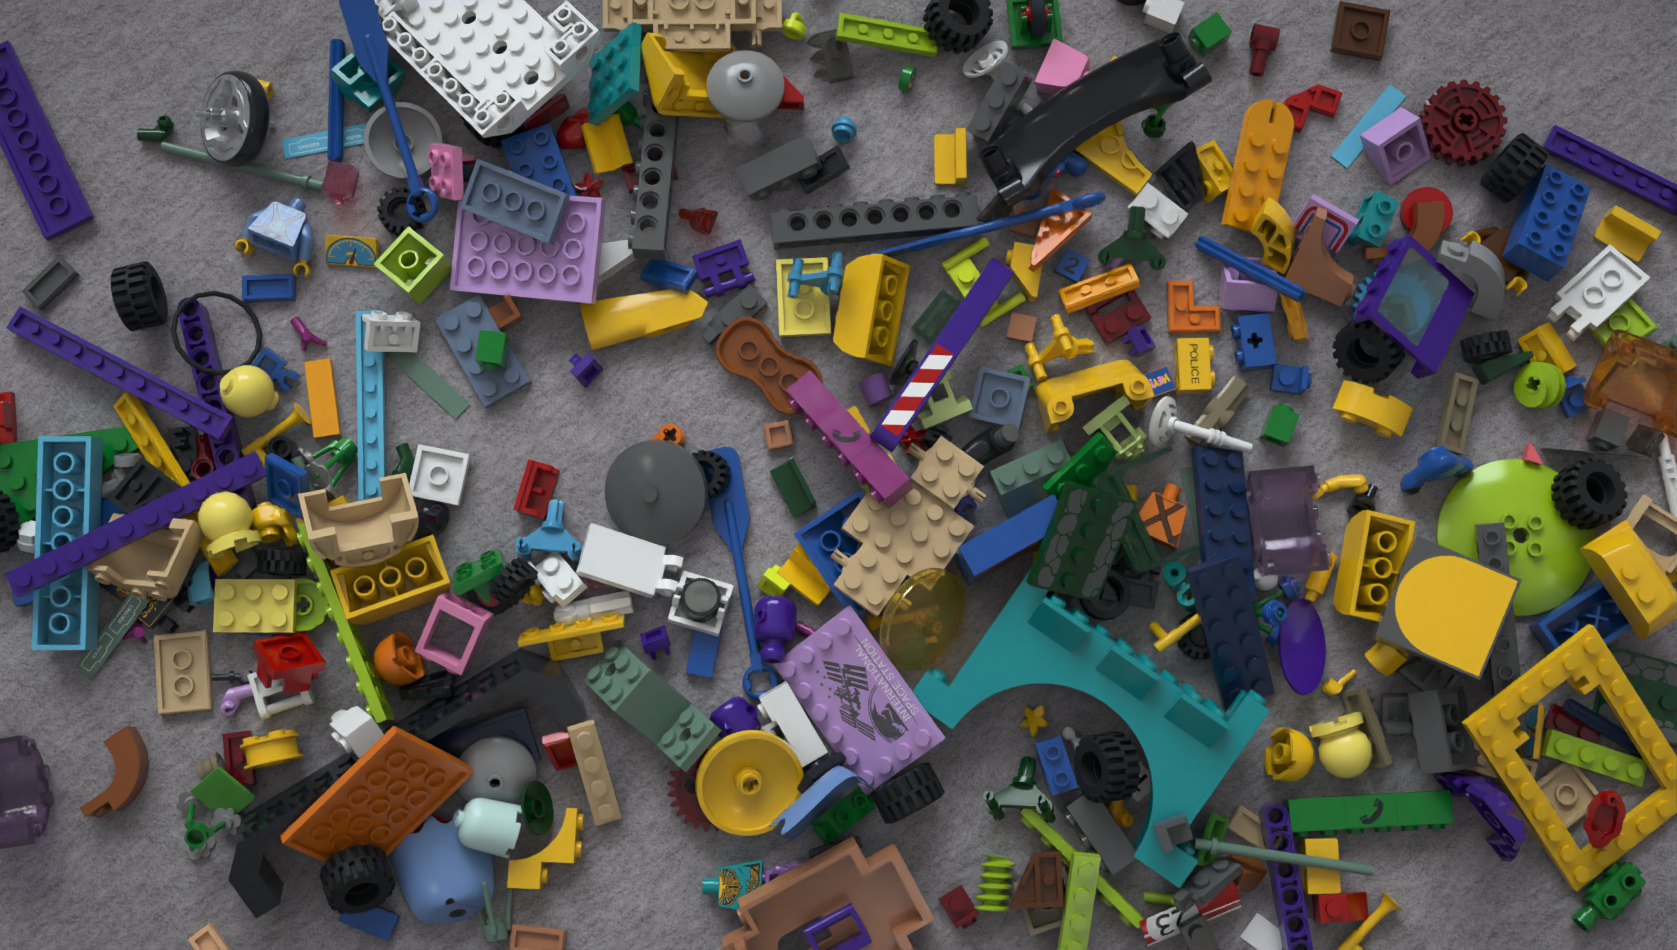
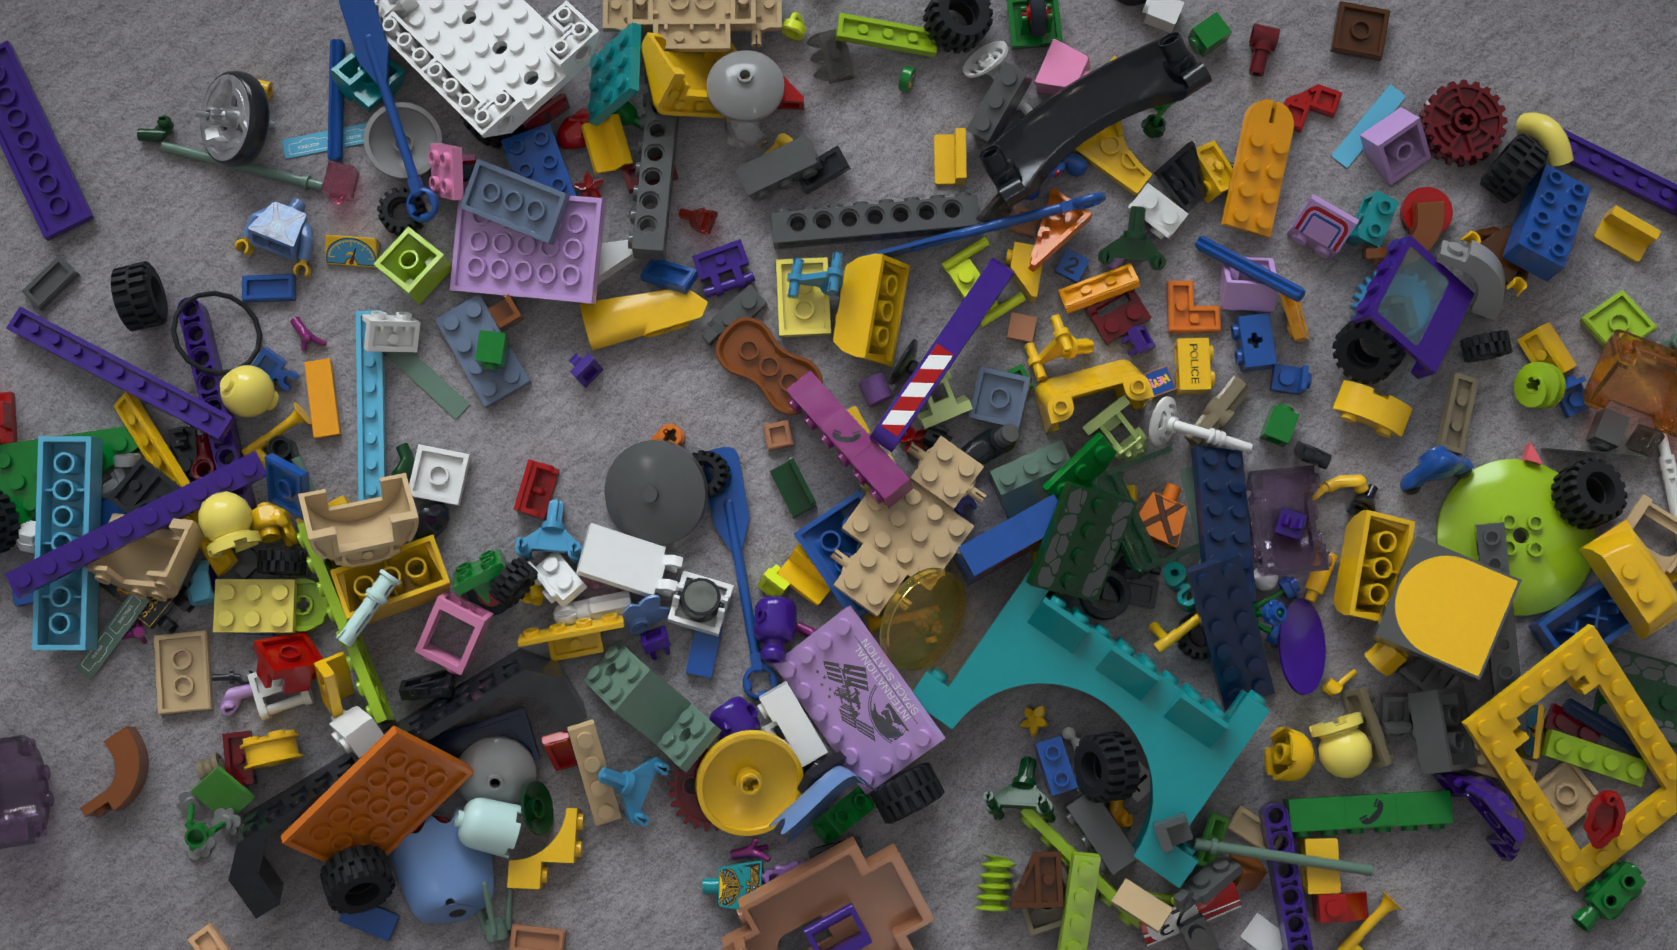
(334, 682): none -> yellow panel
(341, 453): plant -> none
(375, 597): none -> light aqua pin
(397, 661): orange cylinder -> none
(634, 786): none -> dark azure axle
(641, 615): none -> medium blue plate
(750, 851): none -> magenta bar
(781, 140): none -> yellow hand
(844, 129): dark azure plate -> none
(950, 299): clear green tile -> none
(959, 907): dark red bracket -> none
(1142, 905): none -> tan tile
(1276, 234): yellow brick -> none
(1290, 524): none -> dark purple tile
(1313, 455): none -> black plate
(1314, 267): nougat arch -> none
(1491, 369): dark green slope -> none
(1548, 134): none -> light yellow cylinder
(1597, 291): white tile -> none

